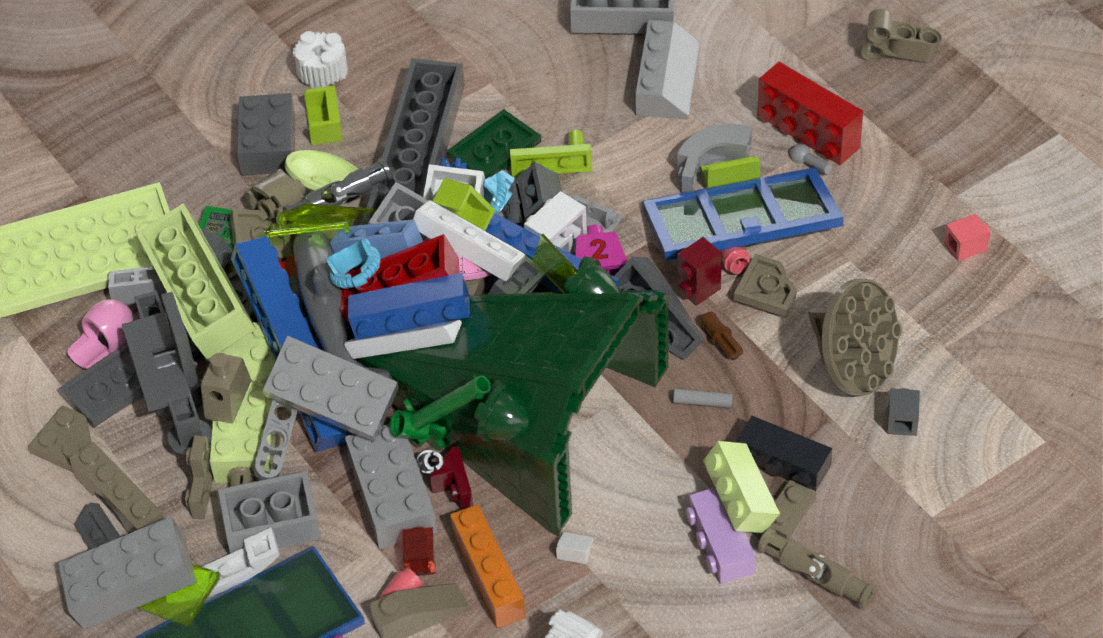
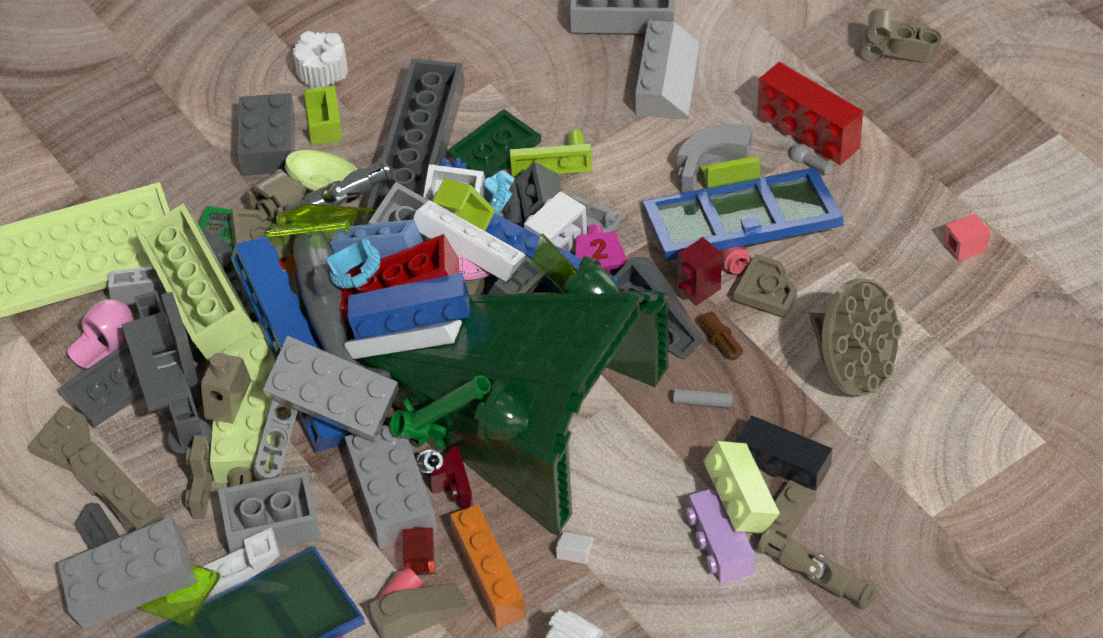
(903, 411): dark grey brick -> none

